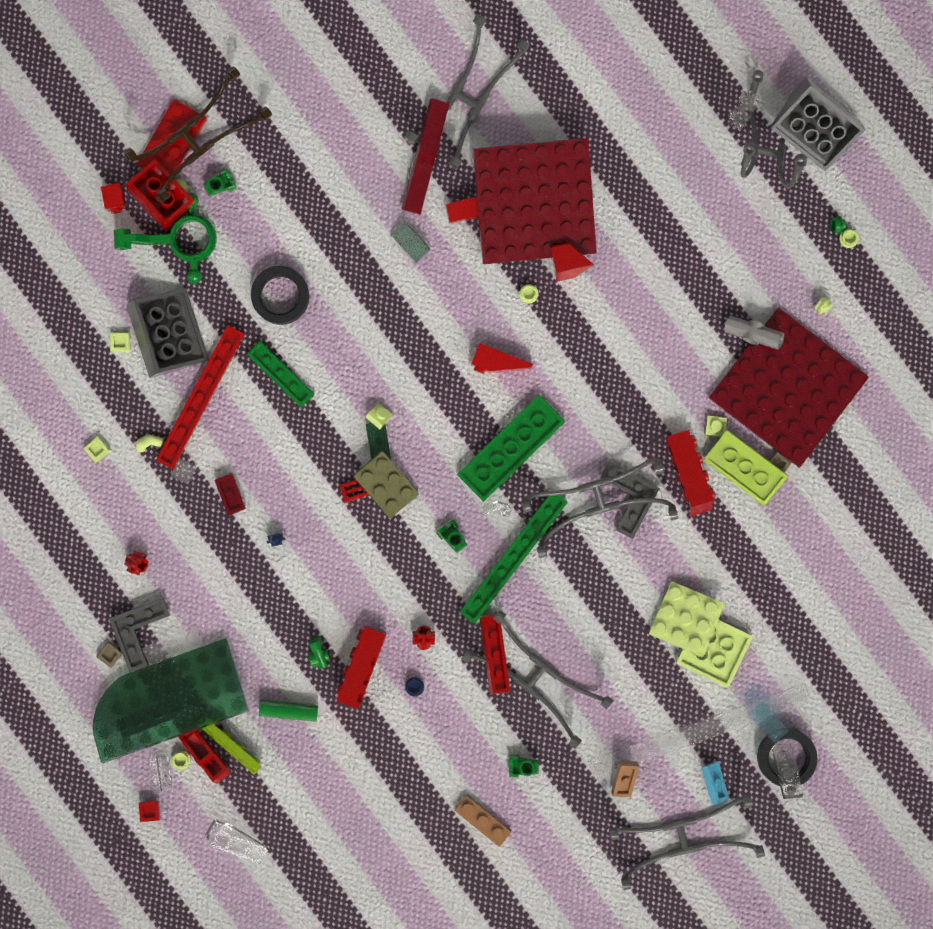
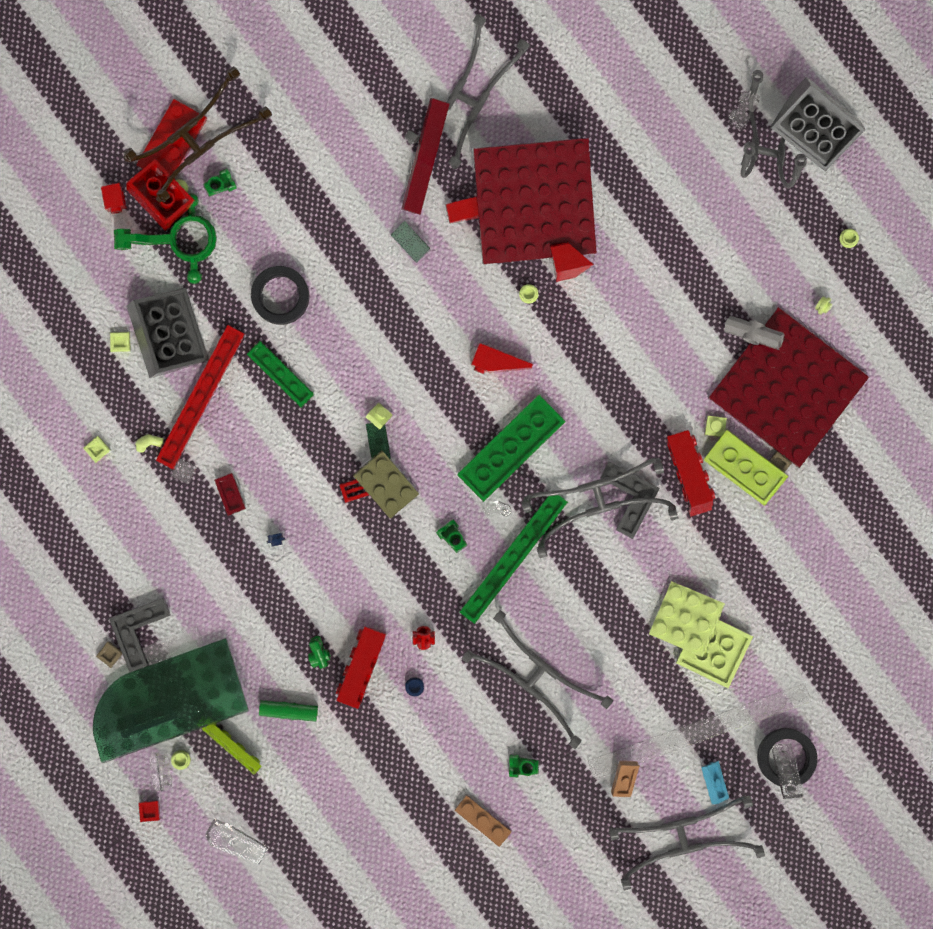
(136, 562): red gear -> none
(205, 756): red slope -> none
(494, 655): red plate -> none
(768, 722): clear light blue plate -> none
(837, 225): green plate -> none

